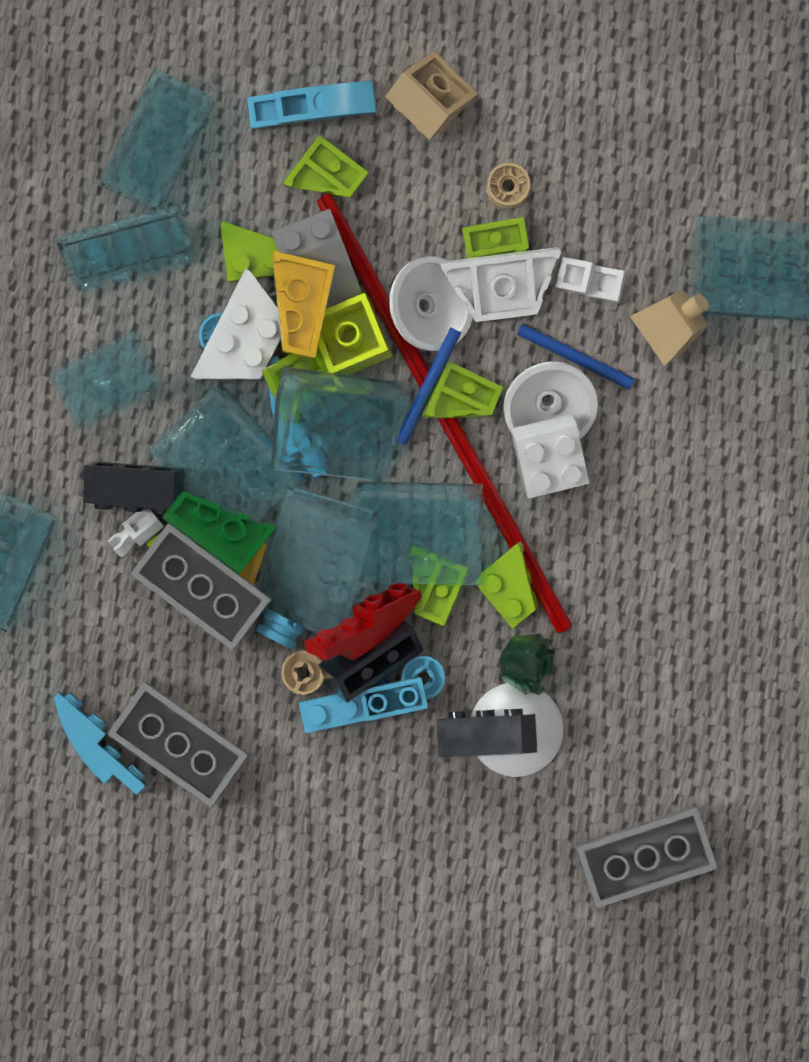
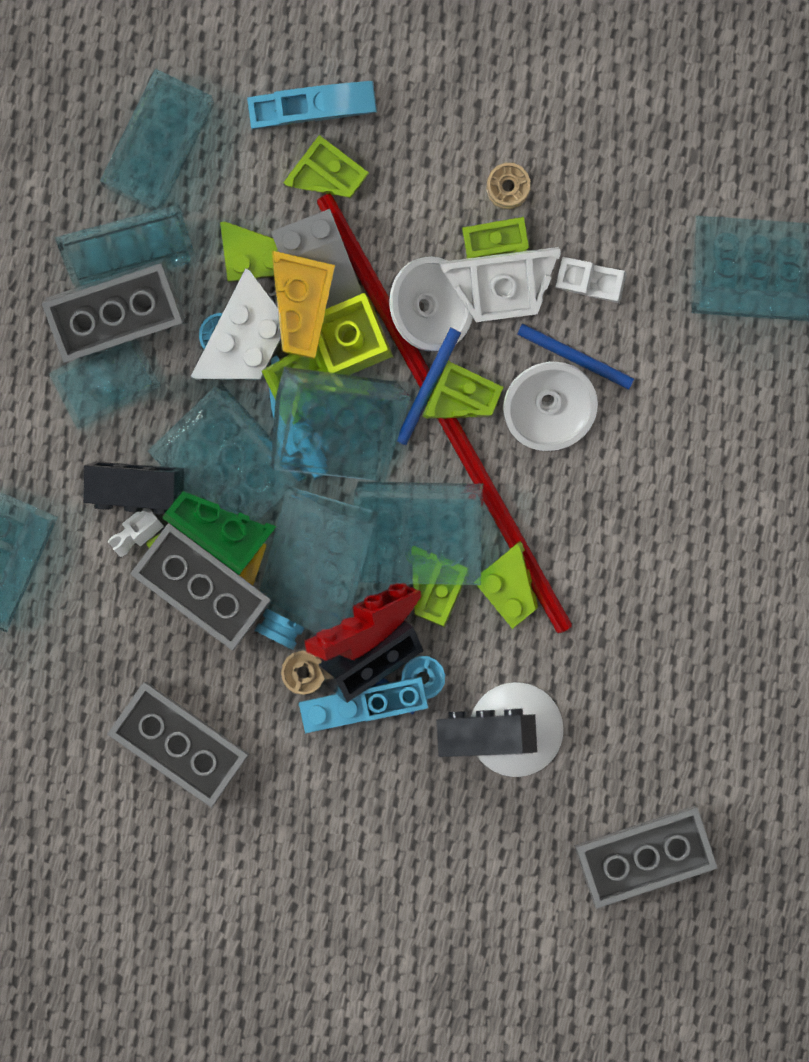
(86, 737): medium azure slope -> none
(114, 310): none -> light grey brick
(430, 94): tan slope -> none
(527, 662): clear green cone -> none
(549, 456): white brick -> none
(672, 324): tan torso -> none

